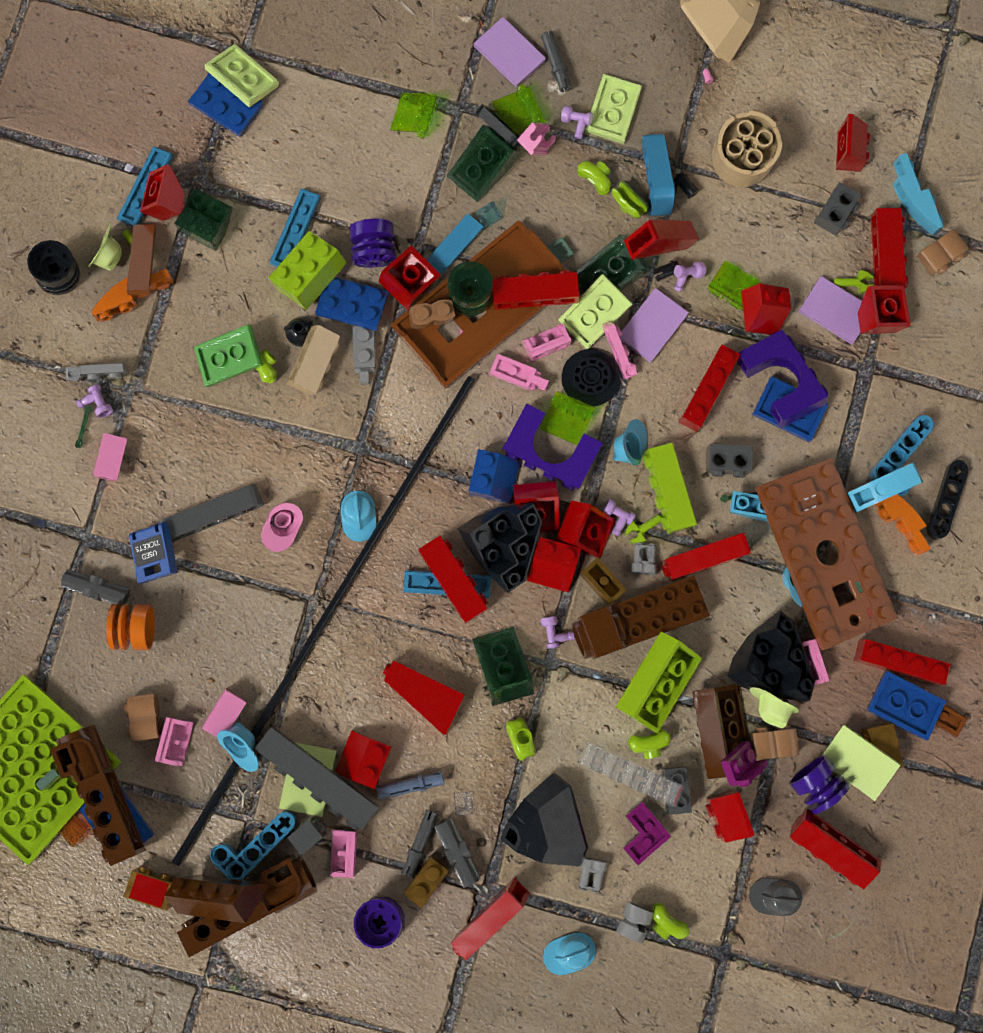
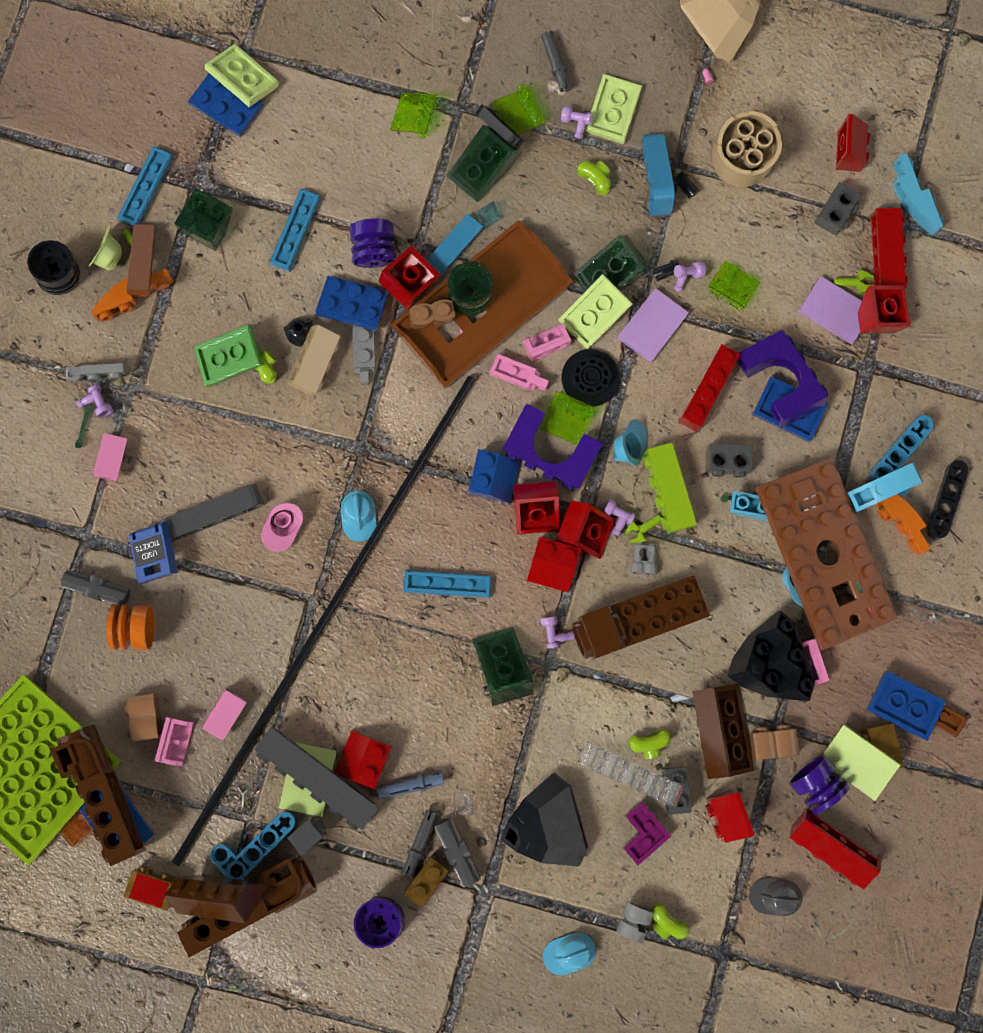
(49, 779): sand green tile -> none
(163, 194): red slope -> none
(240, 745): medium azure piece -> none
(307, 270): lime brick -> none
(343, 853): bright pink hinge -> none
(430, 698): red slope -> none
(453, 580): red brick -> none
(490, 919): red slope -> none
(504, 542): black brick -> none
(509, 52): lavender tile -> none
(520, 738): lime piece -> none
(534, 140): bright pink hinge -> none
(536, 290): red brick -> none
(561, 250): sand green tile -> none
(595, 866): light grey piece -> none
(603, 581): pearl gold brick -> none
(619, 351): bright pink hinge -> none
(629, 200): lime piece -> none
(659, 682): lime brick -> none
(660, 237): red slope -> none
(706, 557): red slope -> none
(741, 765): magenta bracket -> none
(765, 308): red slope -> none
(773, 709): yellowish green piece -> none
(902, 662): red brick -> none
(943, 252): medium nougat brick -> none

